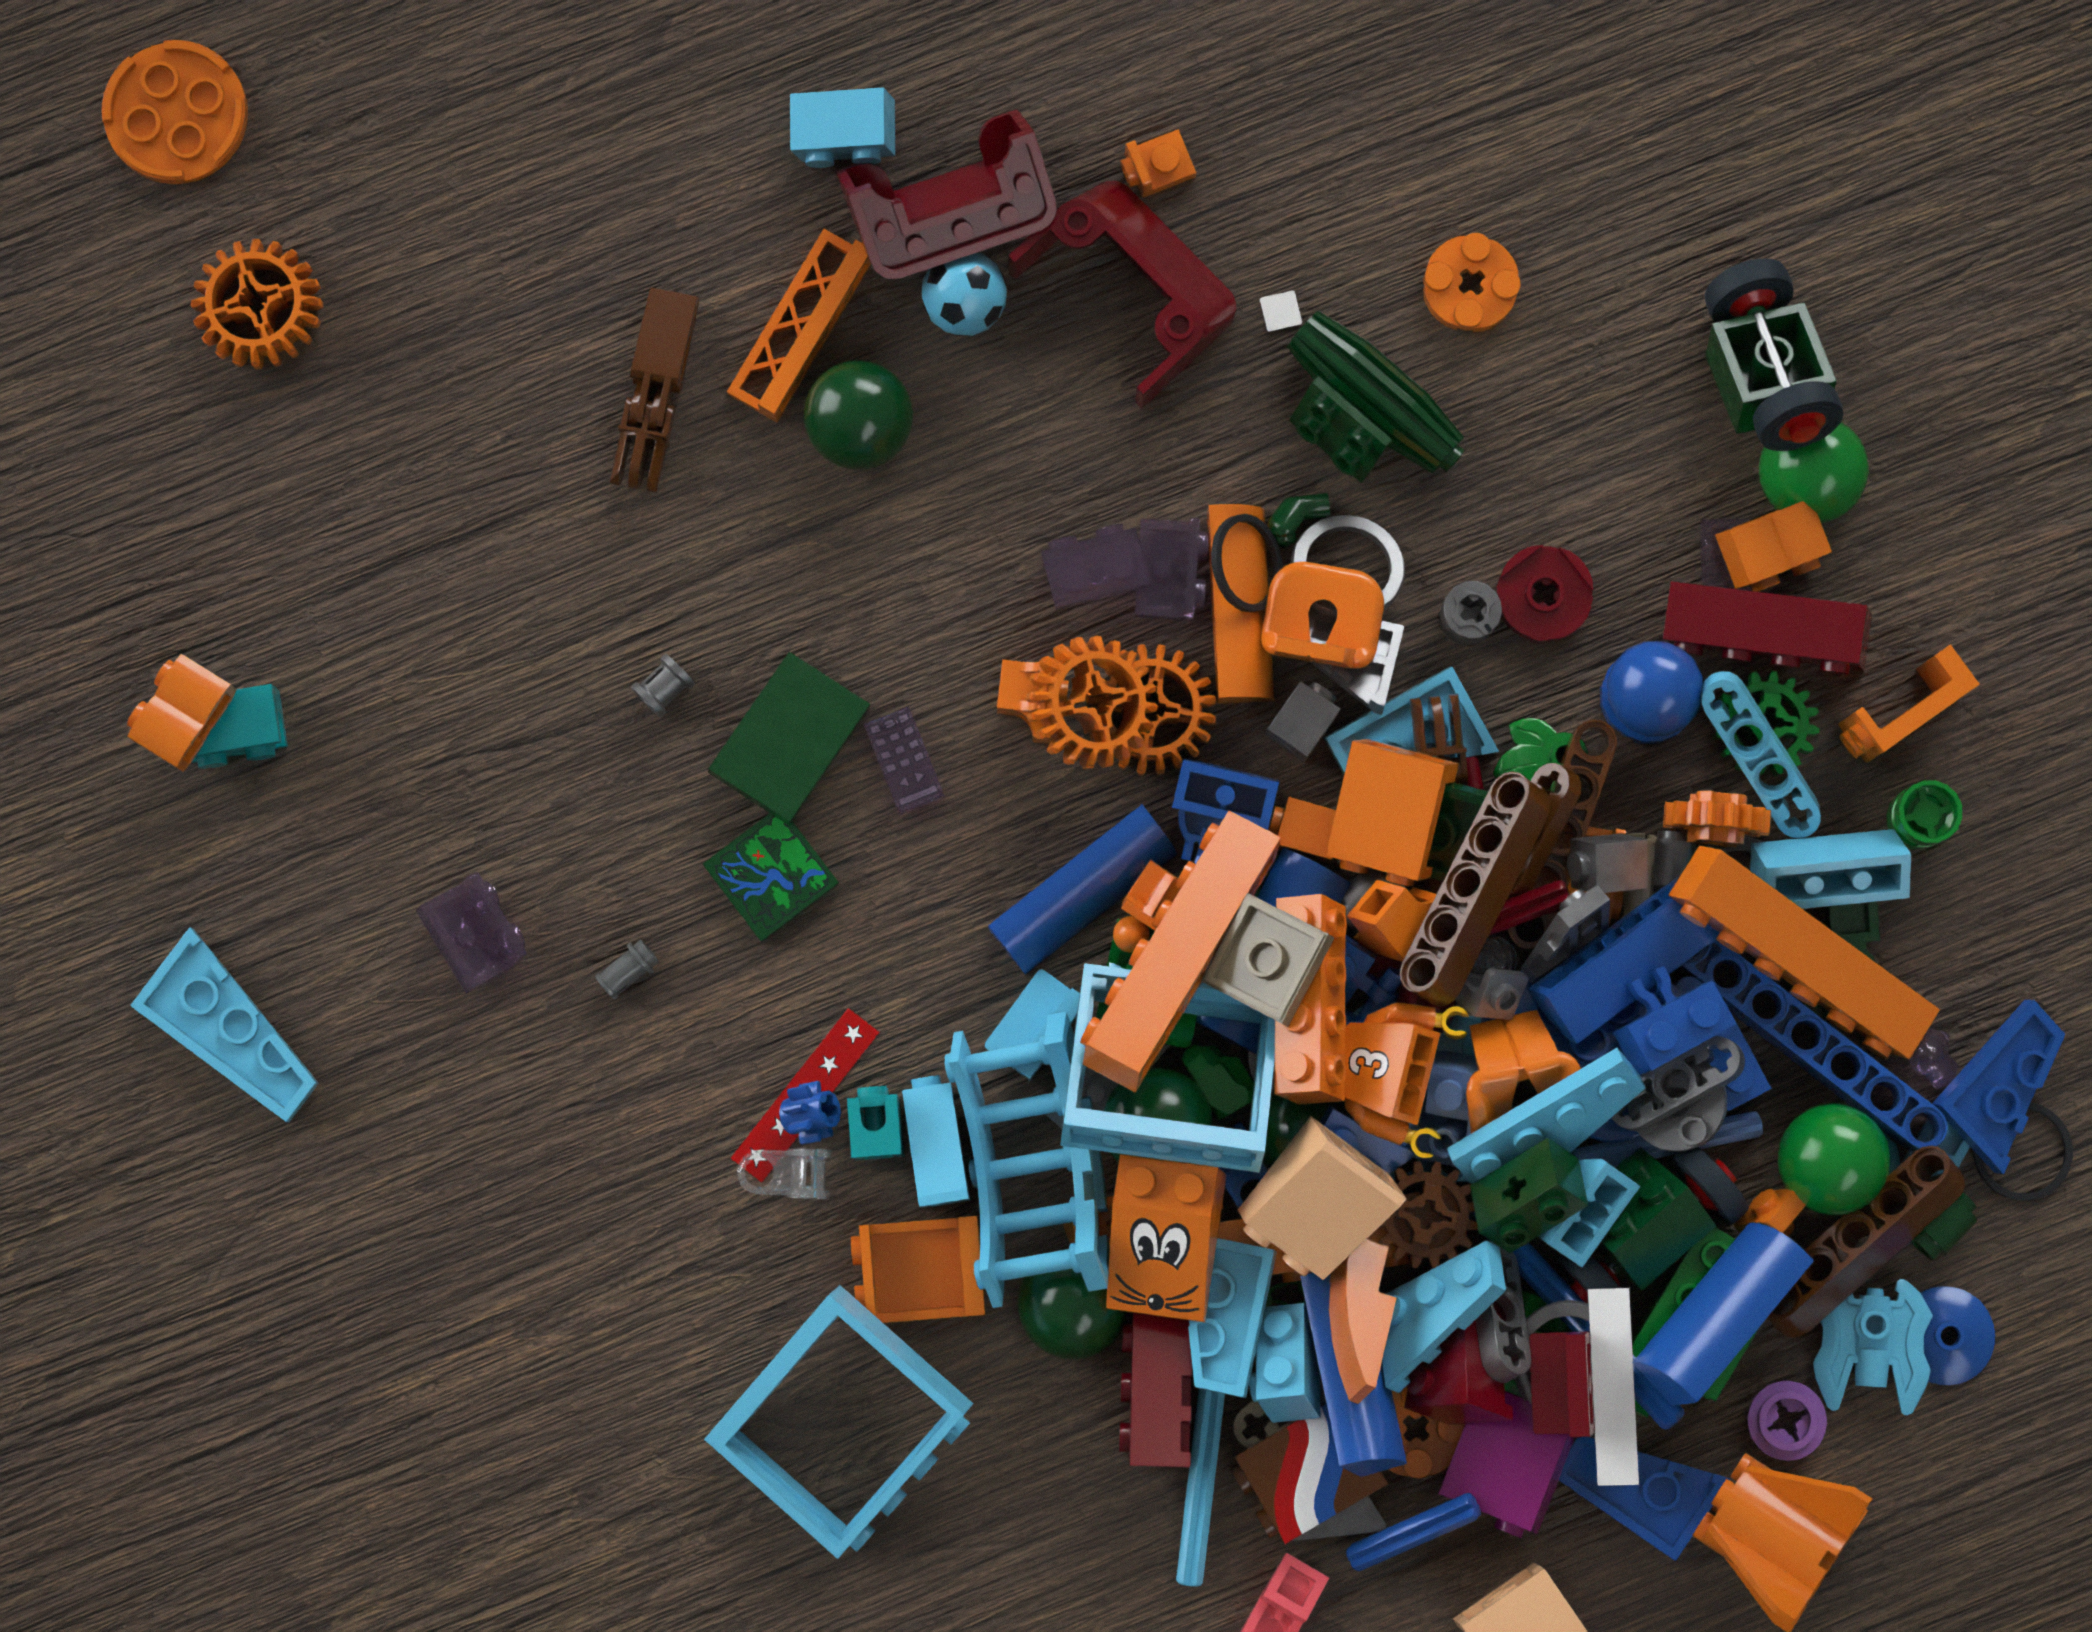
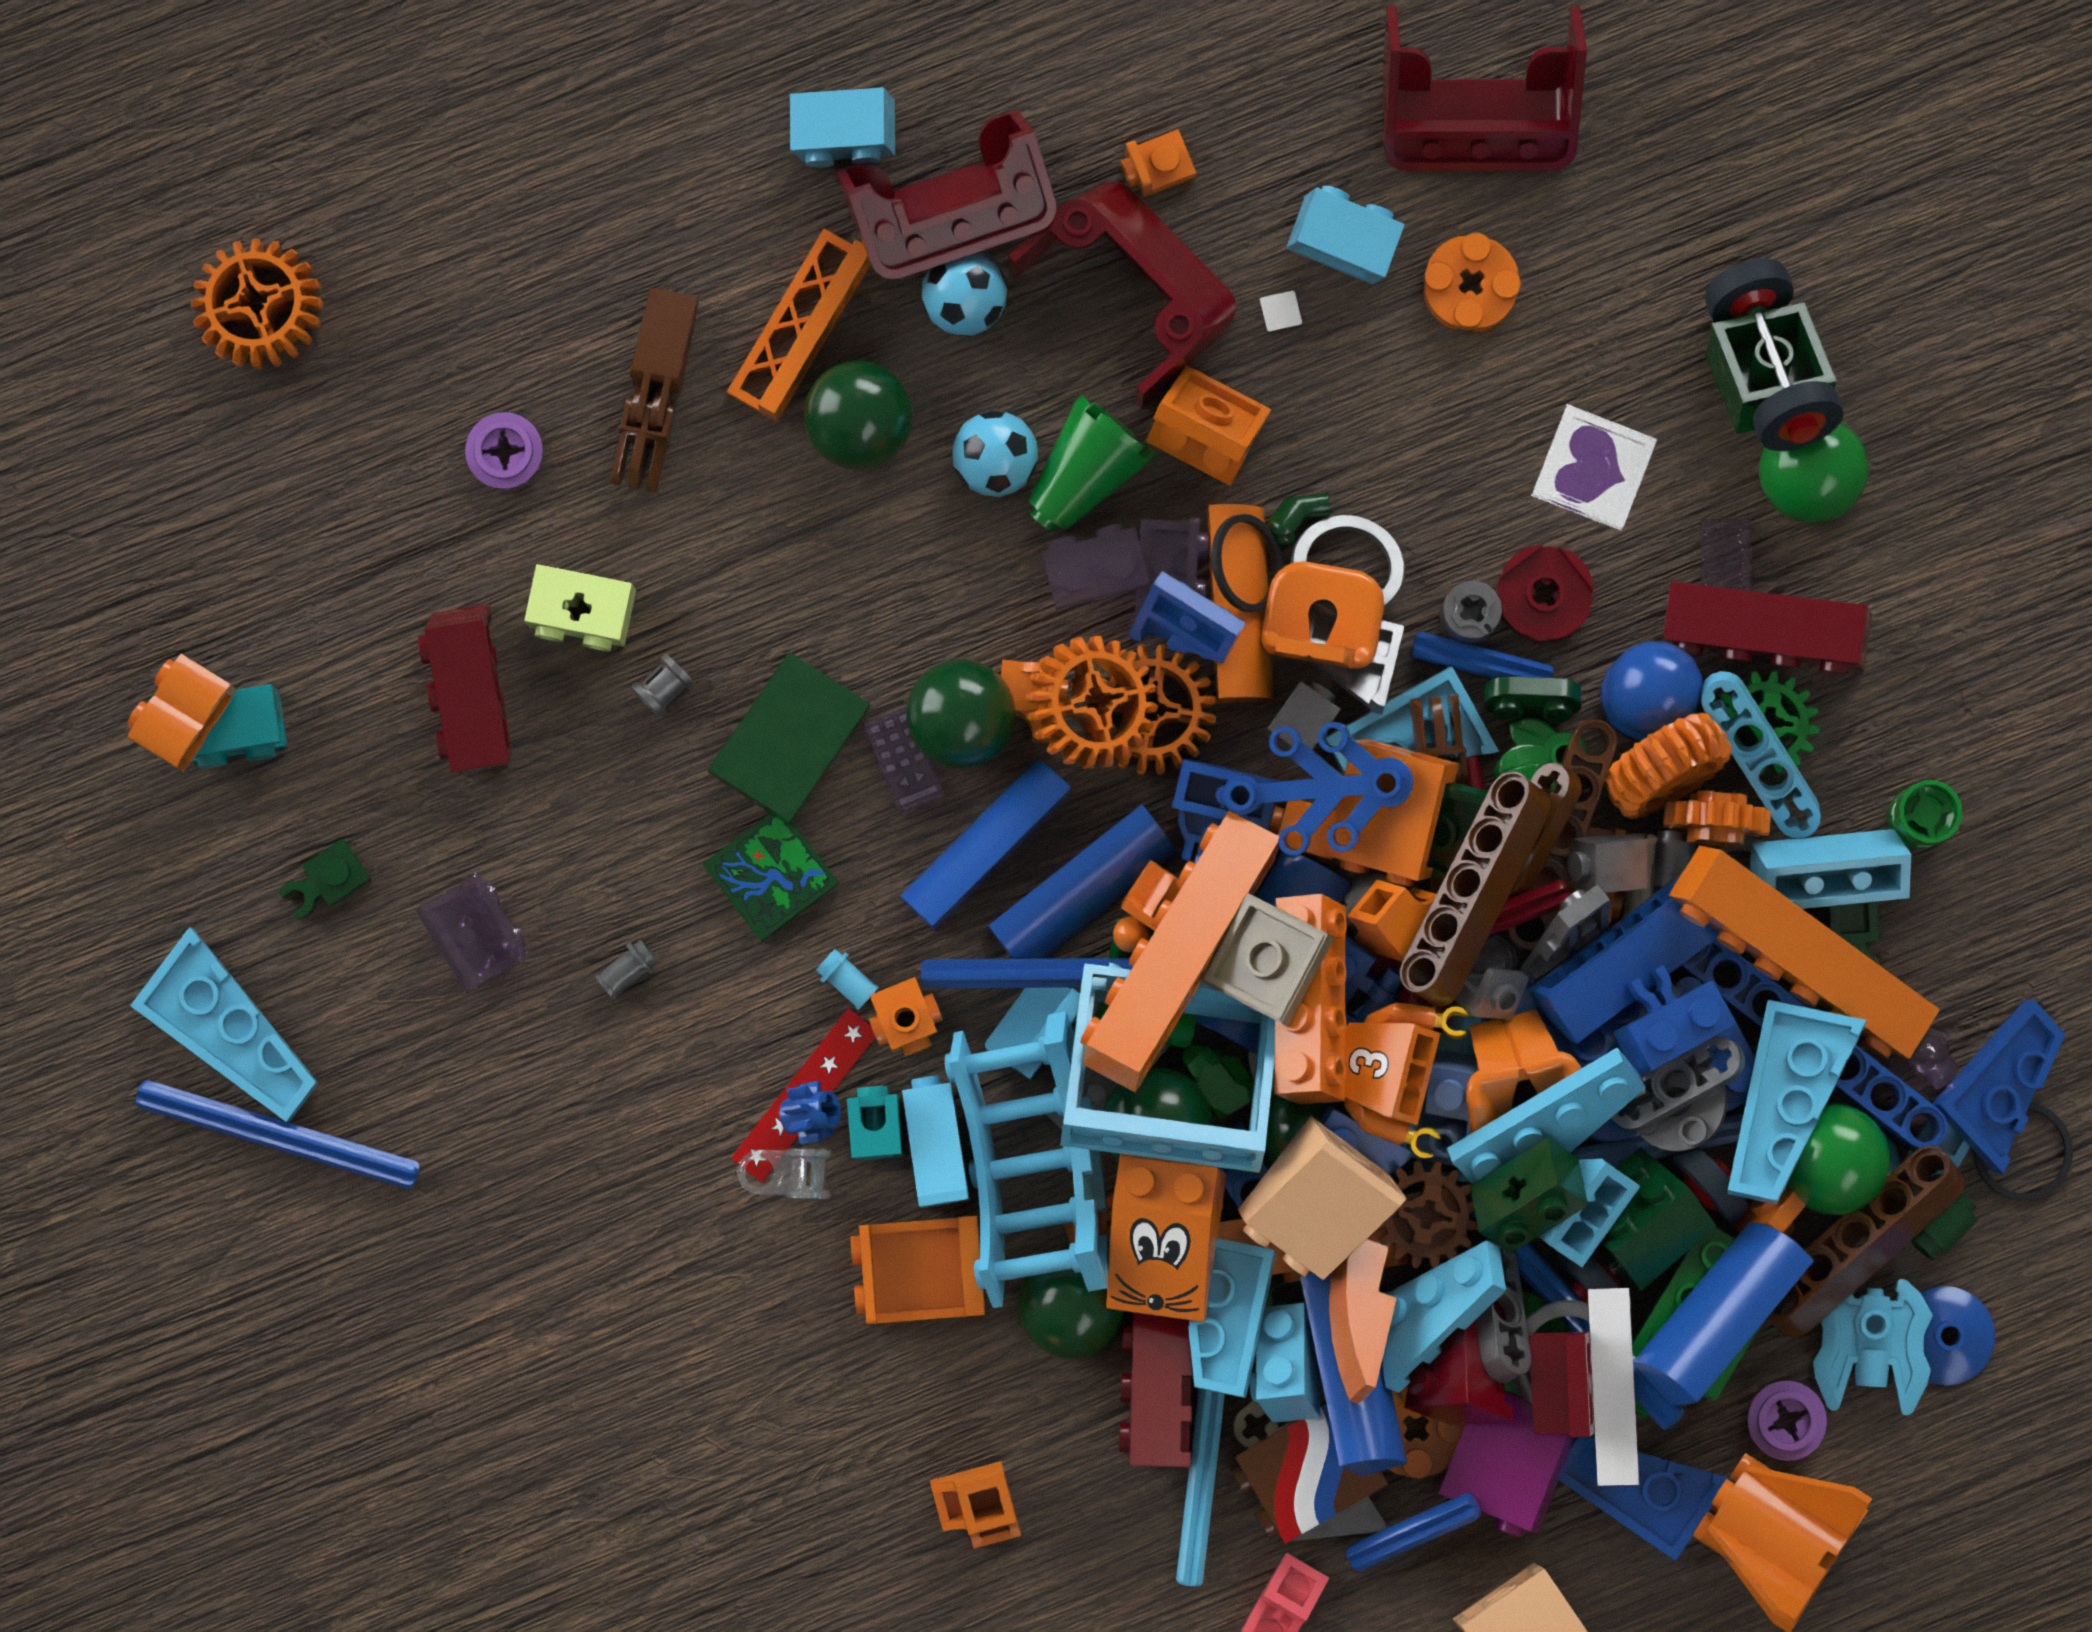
(175, 112): orange tile -> none
(277, 1134): none -> blue axle
(332, 875): none -> dark green plate
(466, 688): none -> dark red wedge
(487, 437): none -> medium lavender gear
(558, 589): none -> yellowish green brick
(782, 1487): medium azure window -> none
(846, 978): none -> medium azure pin
(899, 999): none -> orange brick
(960, 714): none -> dark green piece
(978, 1503): none -> orange brick
(986, 843): none -> blue brick
(995, 453): none -> medium azure piece
(1009, 972): none -> blue axle
(1085, 465): none -> green cone
(1186, 620): none -> blue wing
(1207, 424): none -> orange bracket
(1326, 786): none -> blue plant
(1345, 234): none -> medium azure brick
(1366, 404): dark green plate -> none
(1475, 658): none -> blue axle
(1483, 121): none -> dark red windscreen
(1532, 697): none -> dark green plate
(1594, 467): none -> clear tile
(1667, 765): none -> orange gear
(1773, 544): orange brick -> none
(1790, 1084): none -> medium azure wing
(1946, 678): orange panel -> none

